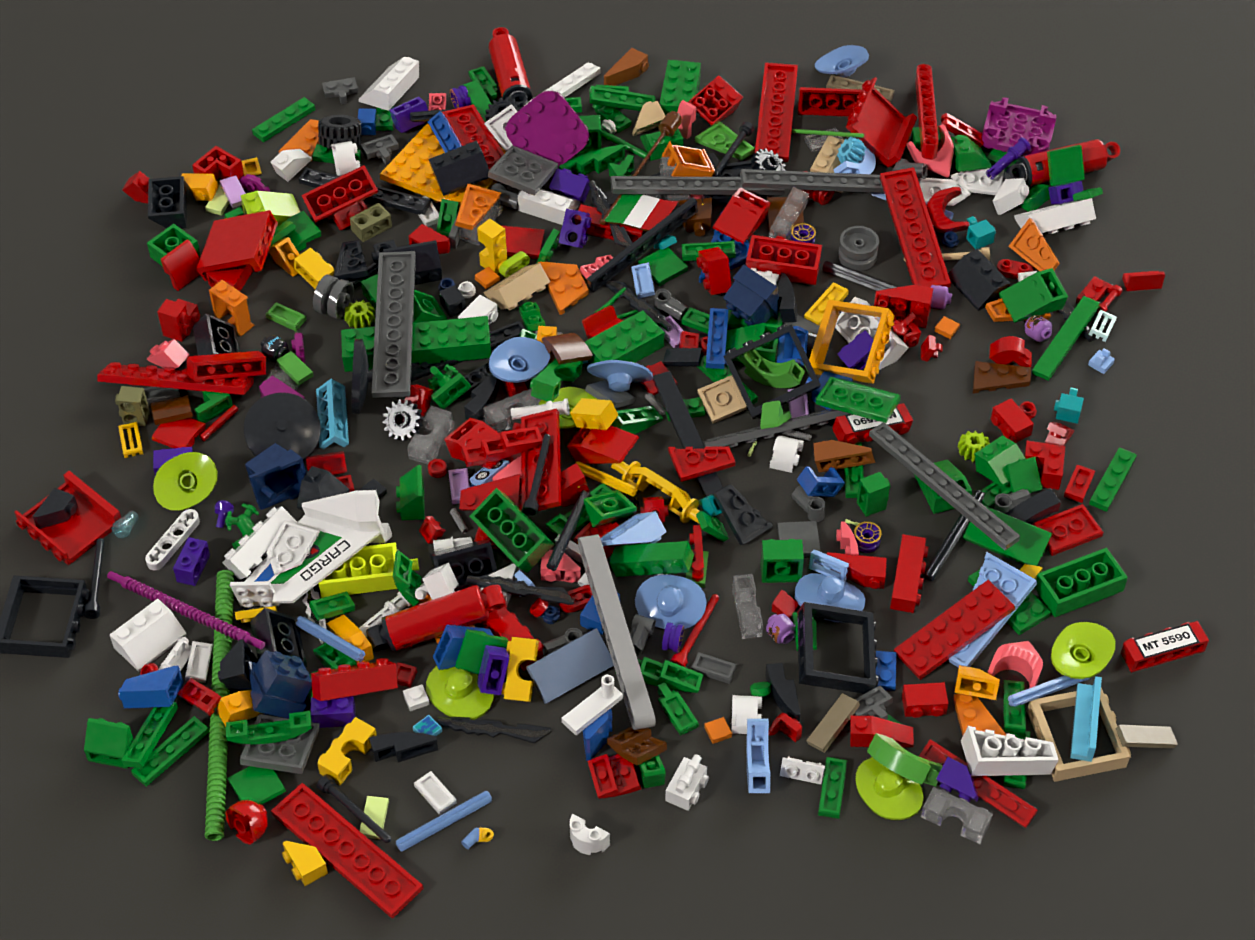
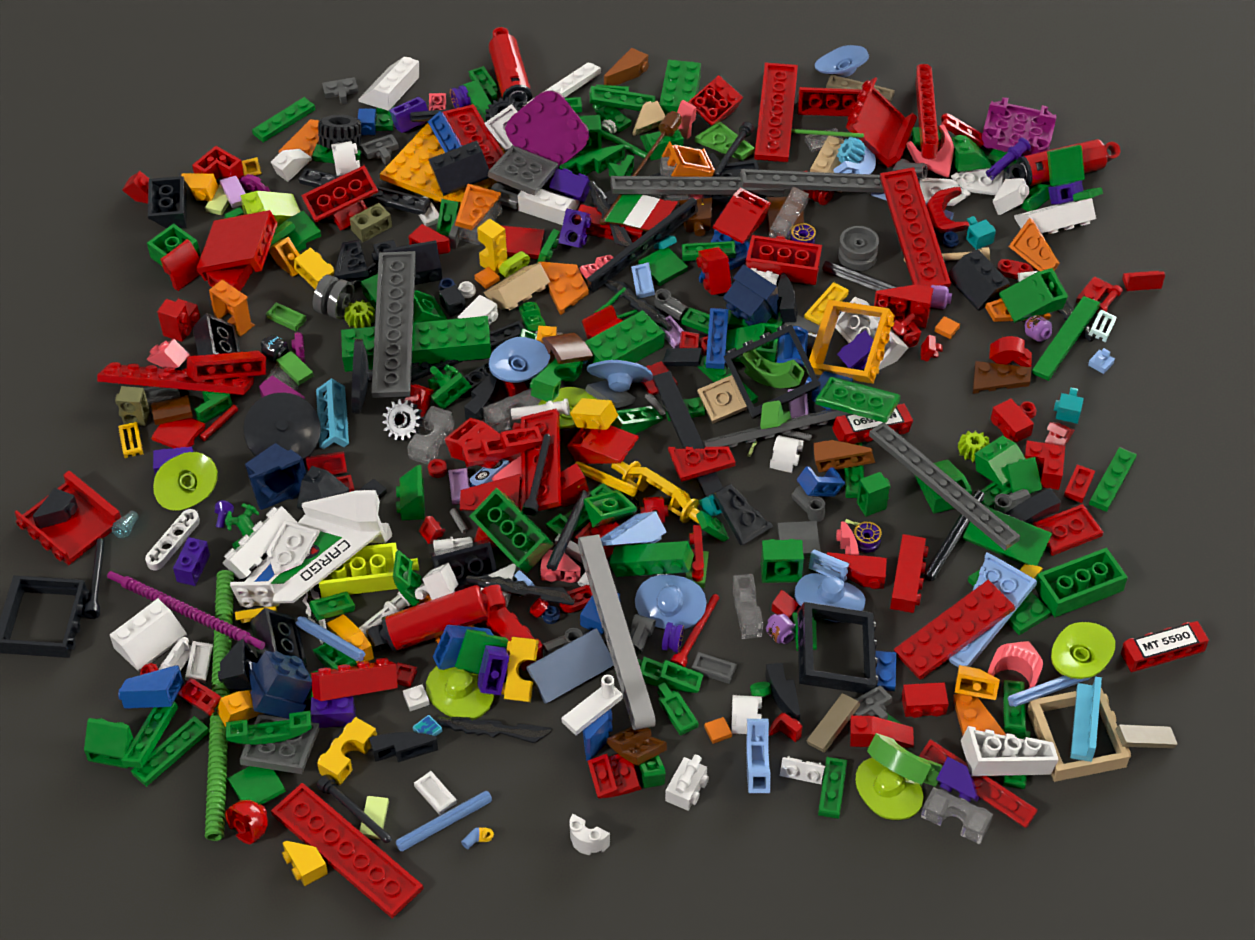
(767, 161): gear -> none

